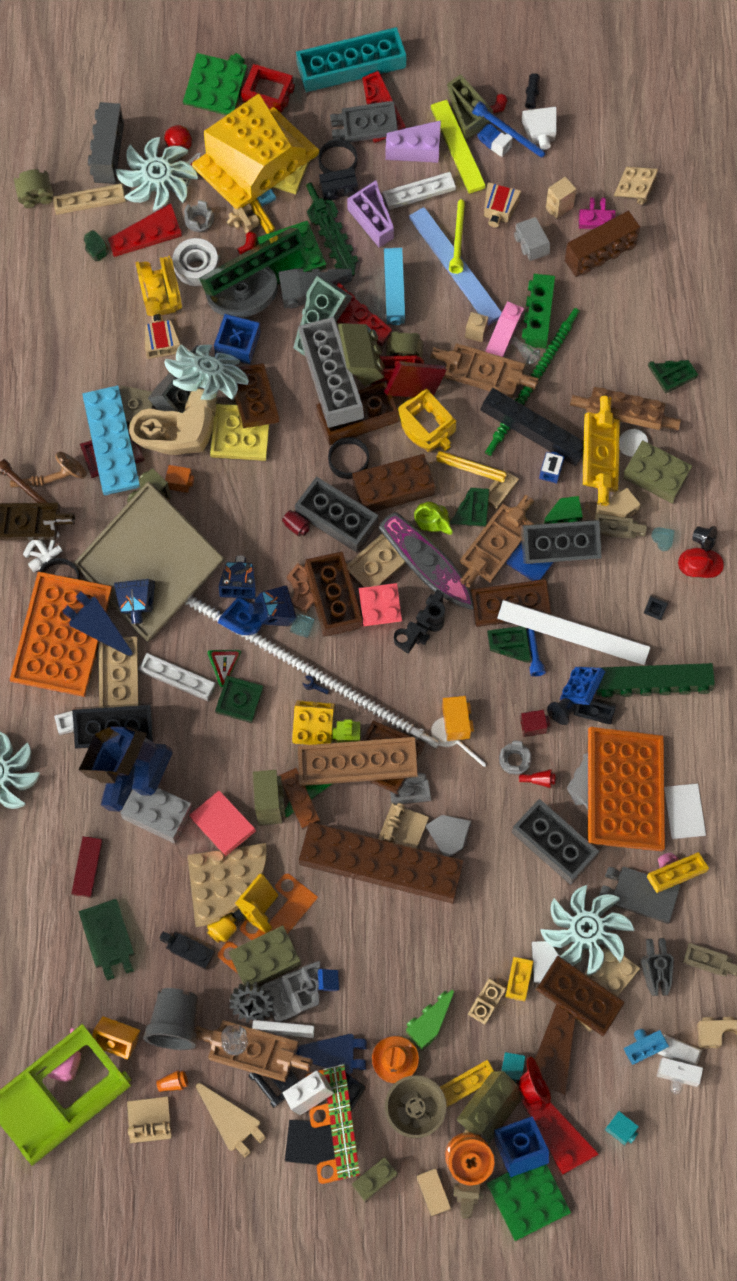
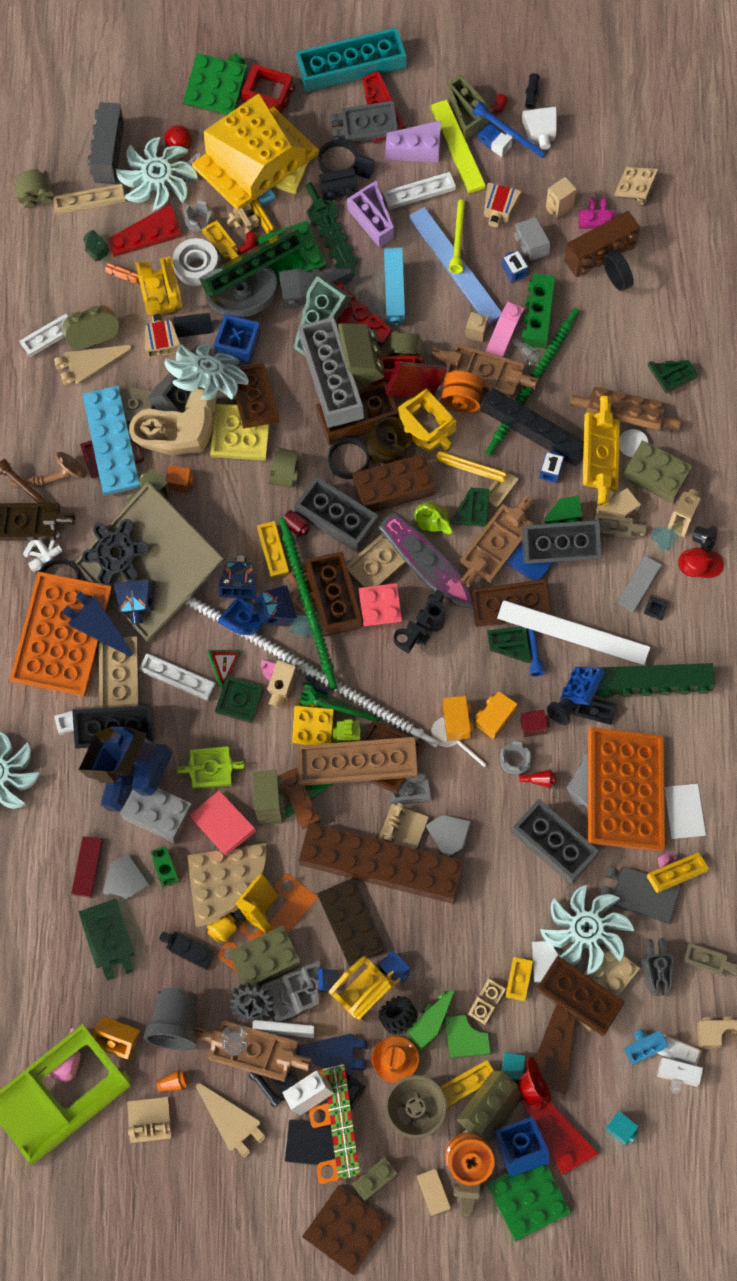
(44, 337): none -> white plate
(87, 362): none -> tan flag
(90, 327): none -> olive brick
(104, 552): none -> black plate
(122, 273): none -> orange axle
(124, 878): none -> light grey slope
(164, 867): none -> green leg
(193, 325): none -> black slope
(210, 767): none -> lime plate
(220, 240): none -> yellow hinge
(267, 669): none -> bright pink tile
(272, 549): none -> yellow plate
(284, 467): none -> olive brick
(285, 675): none -> tan torso
(313, 696): none -> green flag
(327, 666): none -> green hose
(345, 1229): none -> reddish brown plate
(351, 921): none -> dark brown plate
(364, 166): none -> black slope
(364, 990): none -> yellow animal
(388, 440): none -> dark brown wheel
(394, 963): none -> blue brick
(402, 1022): none -> black tyre
(462, 392): none -> orange wheel
(464, 1040): none -> bright green tile
(495, 715): none -> light orange brick
(515, 266): none -> brick
(617, 258): none -> black tyre
(639, 584): none -> light grey tile
(685, 508): none -> tan torso

